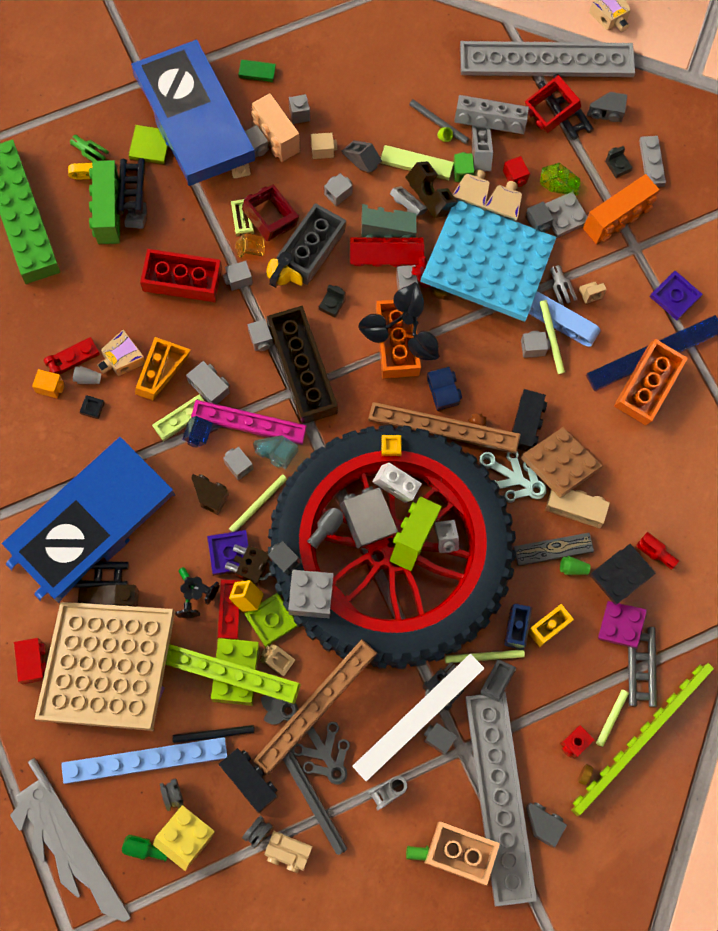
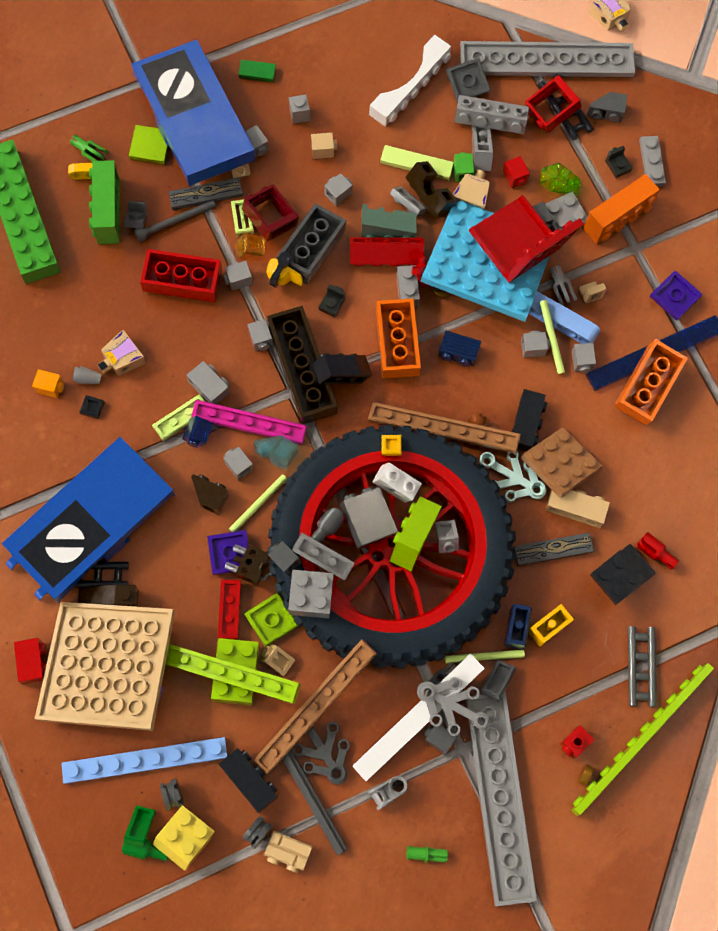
(60, 834): light grey animal -> none
(72, 356): red plate -> none
(138, 192): black bar -> none
(139, 826): none -> green tile
(144, 233): none -> dark grey piece
(160, 366): light orange wedge -> none
(193, 589): black plant -> none
(205, 193): none -> dark grey tile
(213, 733): black bar -> none
(246, 596): yellow brick -> none
(276, 127): light nougat brick -> none
(276, 710): dark grey plate -> none
(323, 556): none -> light grey plate
(342, 369): none -> black brick
(362, 155): dark grey slope -> none
(388, 104): none -> white arch
(411, 302): black plant -> none
(443, 388): dark blue brick -> none
(445, 134): lime hinge -> none
(449, 704): none -> light grey plant
(457, 134): dark grey bar -> none
(459, 348): none -> dark blue brick
(462, 853): light nougat brick -> none
(468, 79): none -> dark grey tile
(505, 201): tan torso -> none
(519, 238): none -> red bracket
(544, 826): dark grey slope -> none
(573, 566): bright green cone -> none
(583, 357): none -> light grey brick
(612, 718): yellowish green bar -> none
(622, 624): magenta plate -> none

